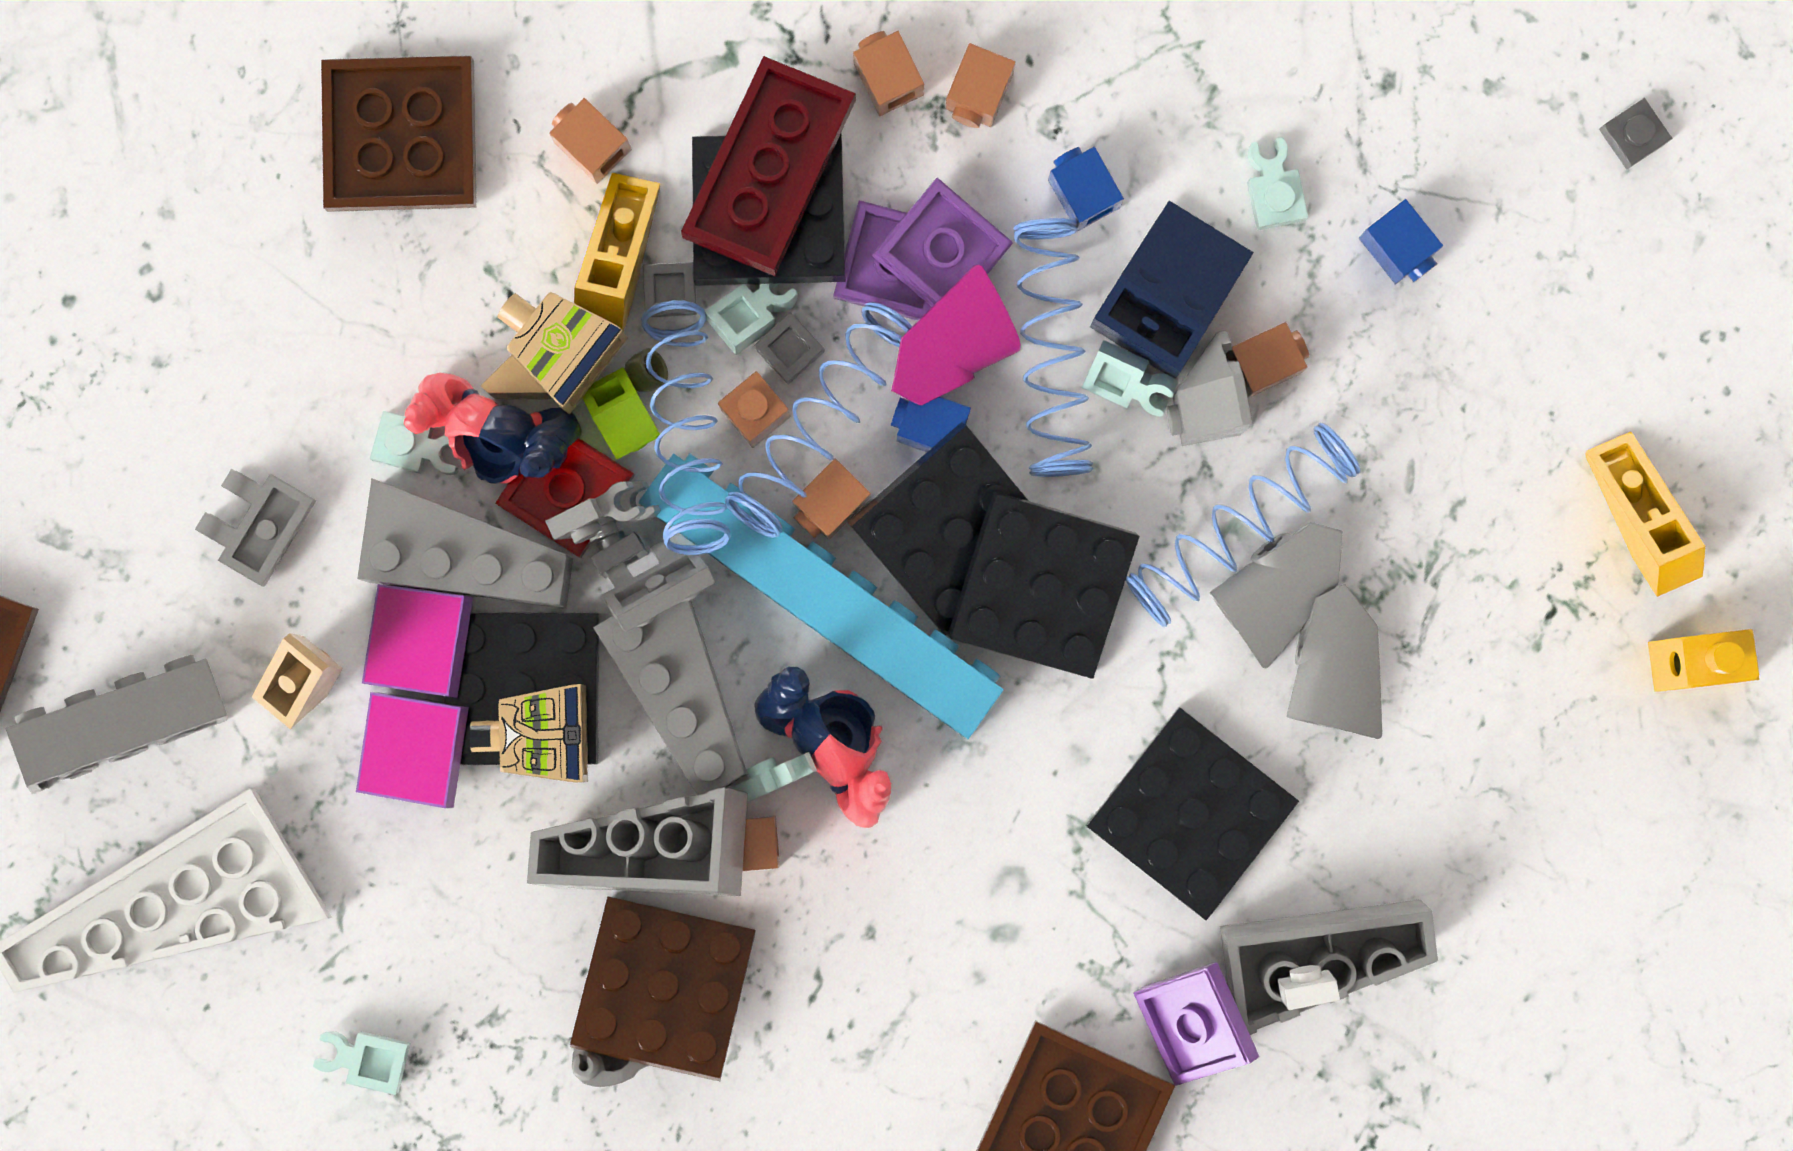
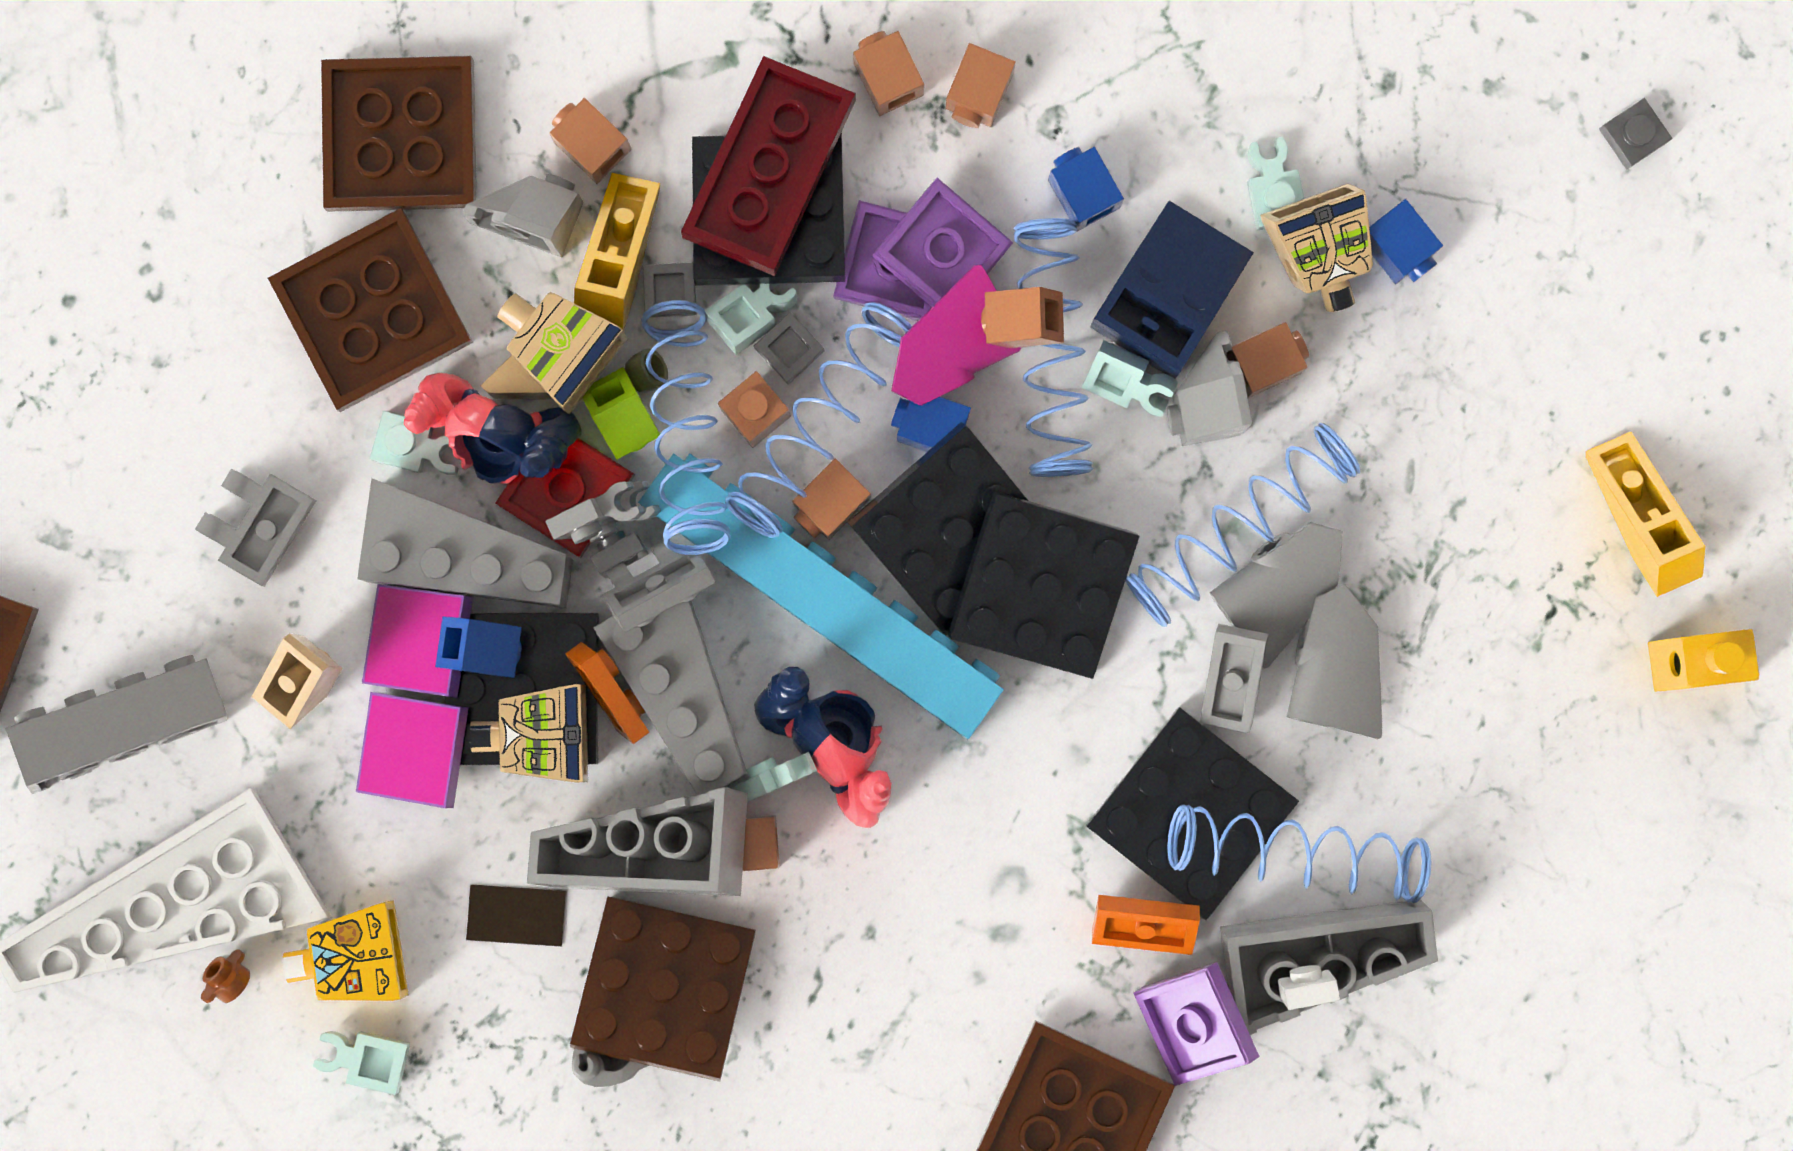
(225, 978): none -> dark orange plate
(353, 957): none -> yellow torso
(370, 310): none -> reddish brown plate
(478, 647): none -> blue brick
(516, 915): none -> dark brown sticker
(530, 212): none -> light grey slope
(619, 706): none -> orange plate
(1023, 317): none -> nougat brick
(1145, 924): none -> orange plate
(1234, 678): none -> light grey plate
(1324, 242): none -> torso
(1401, 882): none -> light blue piece

